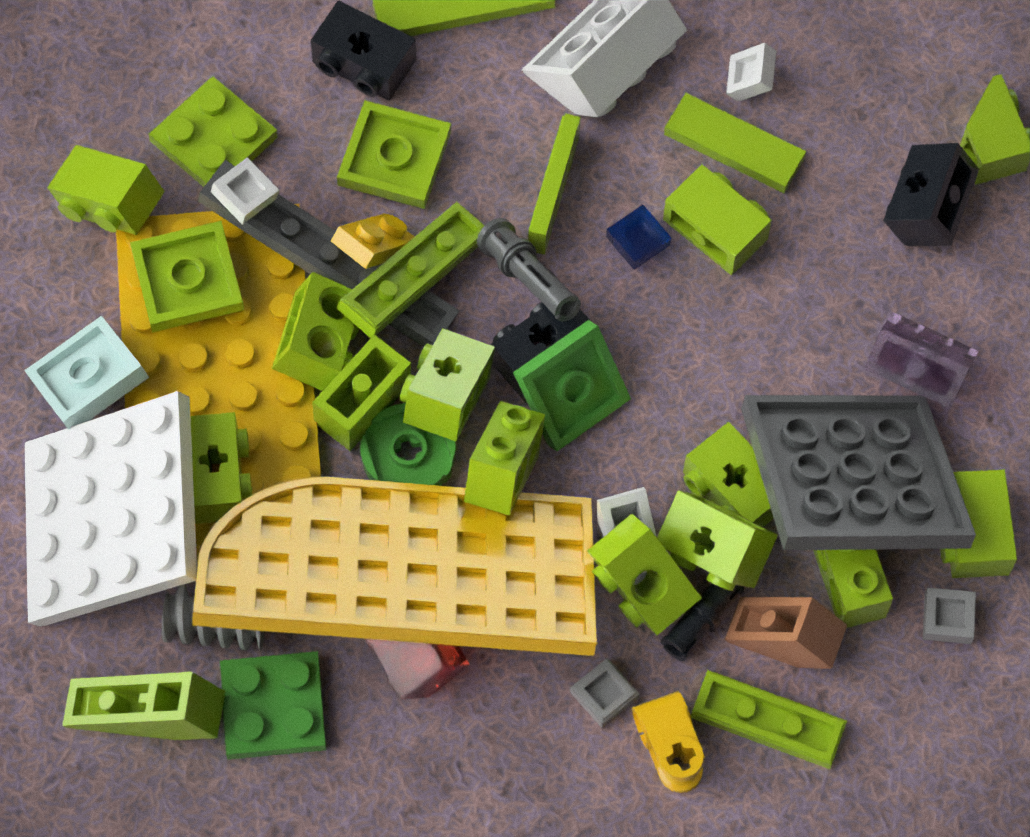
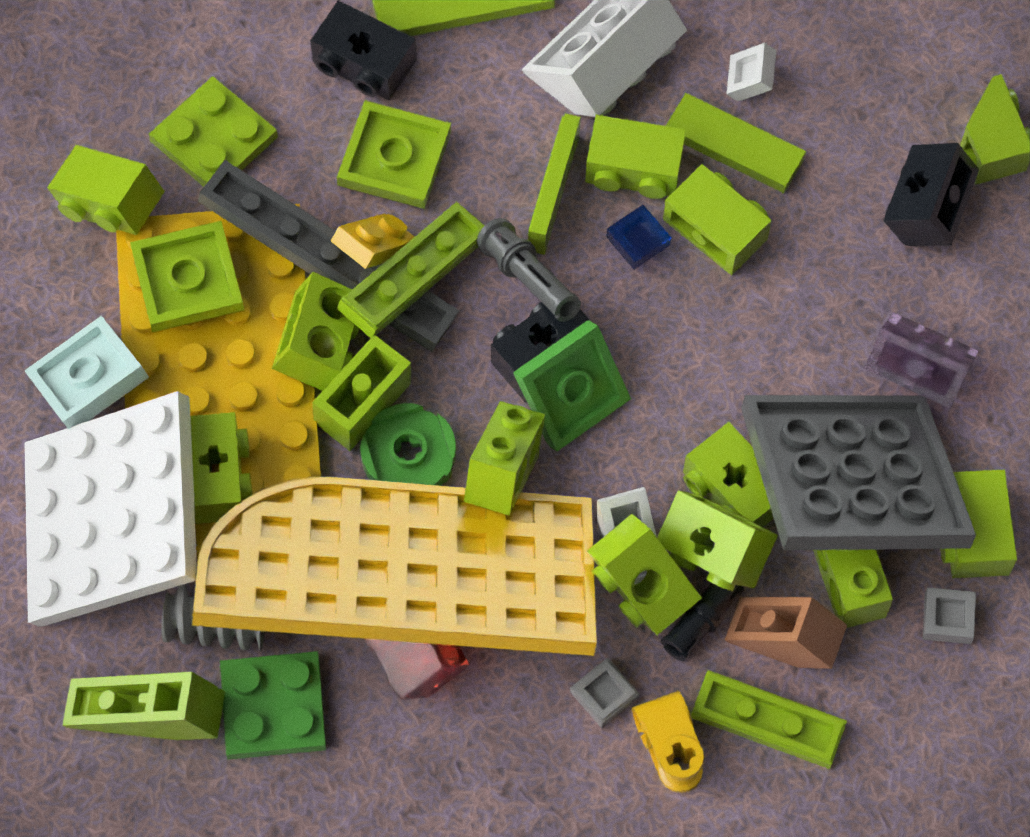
(244, 191): white plate -> none
(447, 384): lime brick -> none
(634, 156): none -> lime brick

